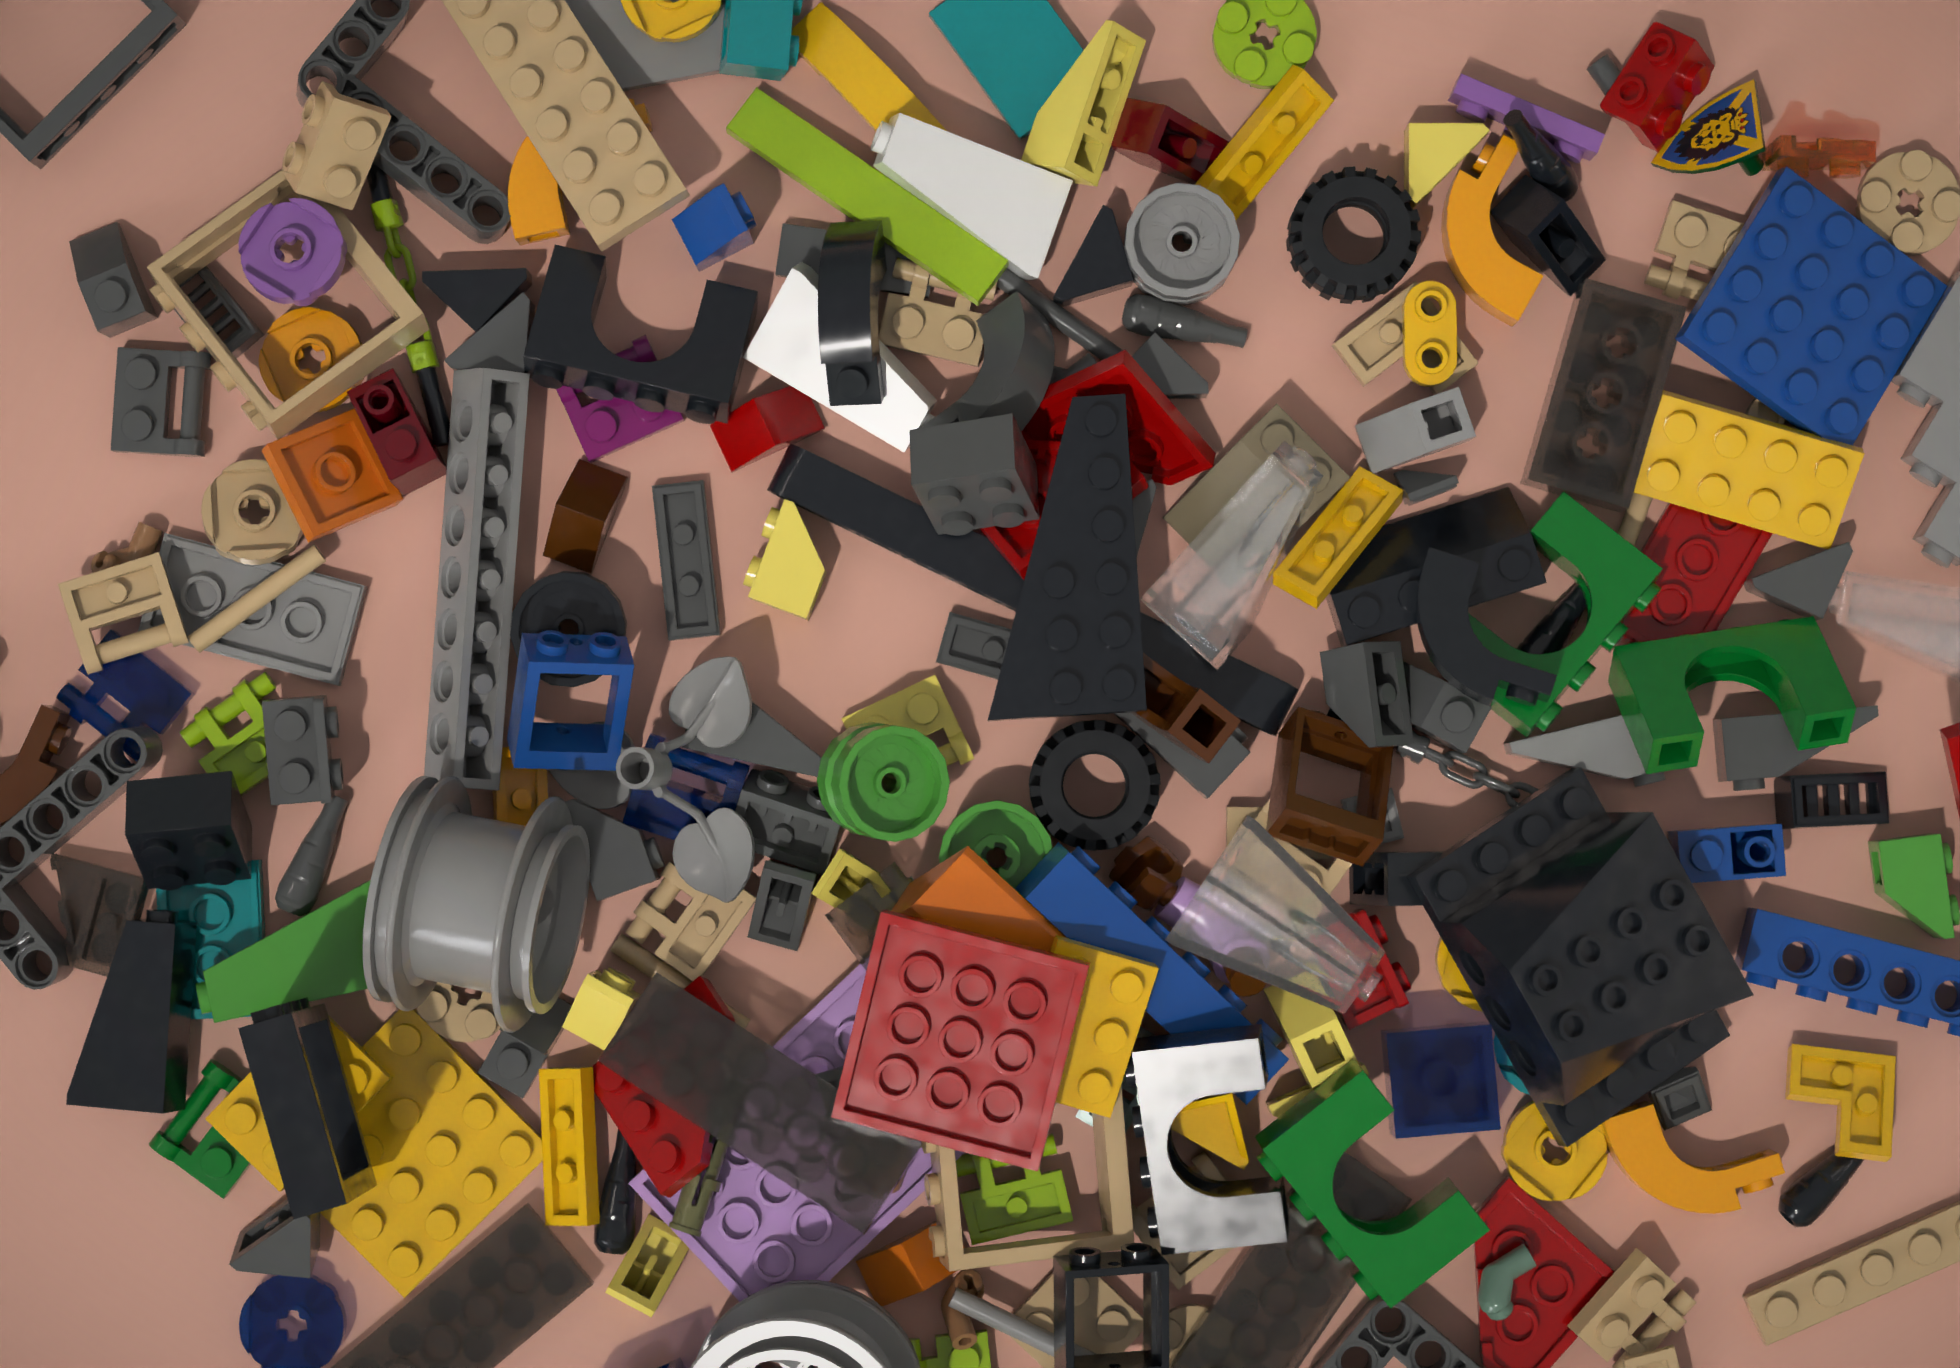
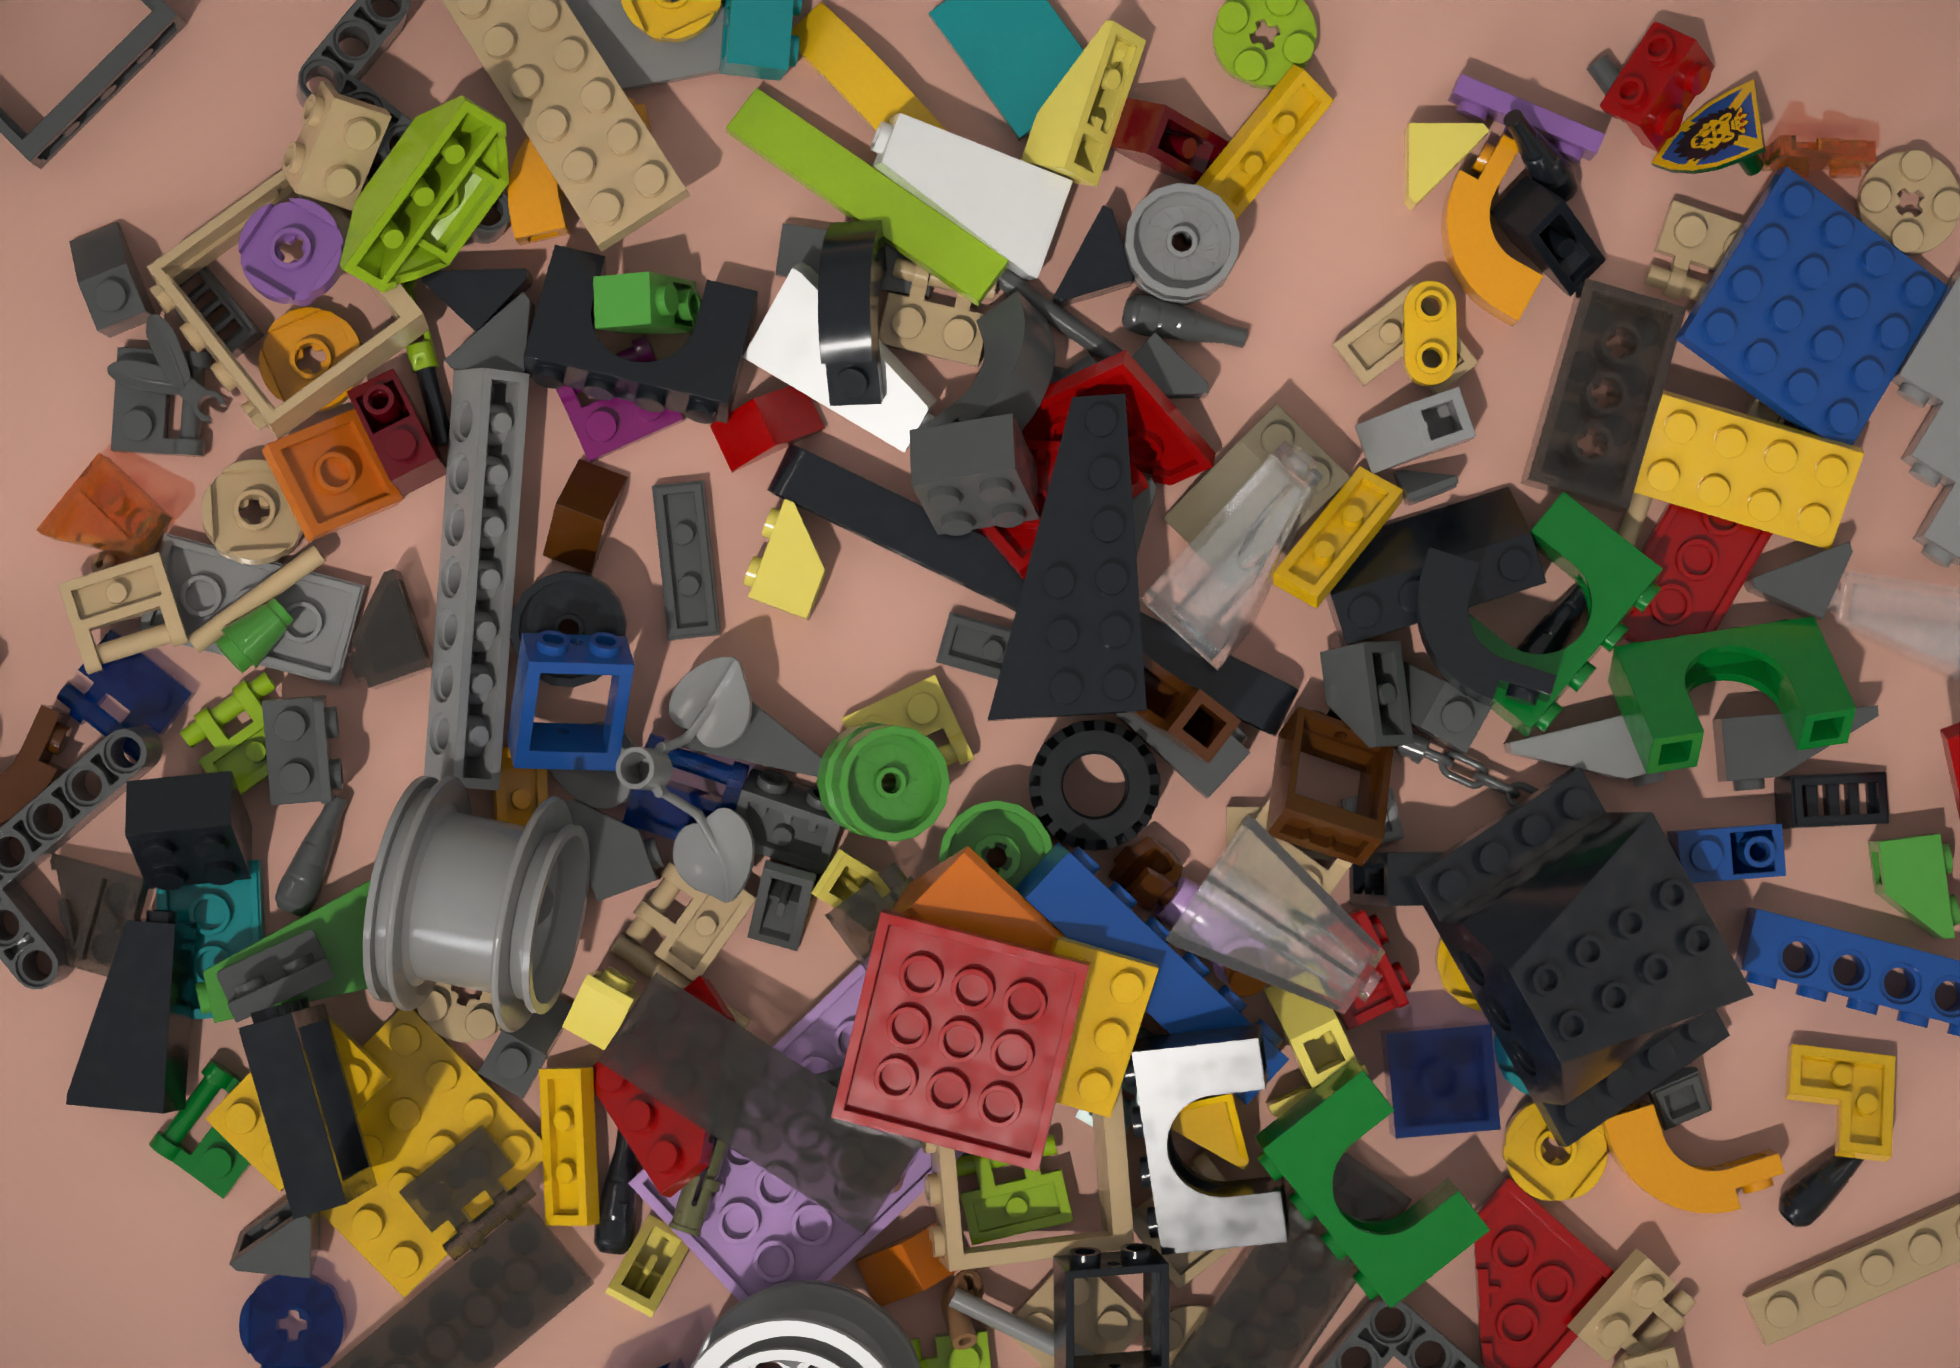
(106, 512): none -> clear orange wing
(171, 375): none -> dark grey piece
(254, 635): none -> bright green cone
(274, 975): none -> dark grey bracket
(389, 637): none -> clear smoke slope
(427, 195): none -> lime wedge
(456, 1181): none -> clear smoke plate
(645, 303): none -> bright green slope
(715, 226): blue slope -> none
(1384, 203): black tyre -> none
(1498, 1279): sand green arm -> none

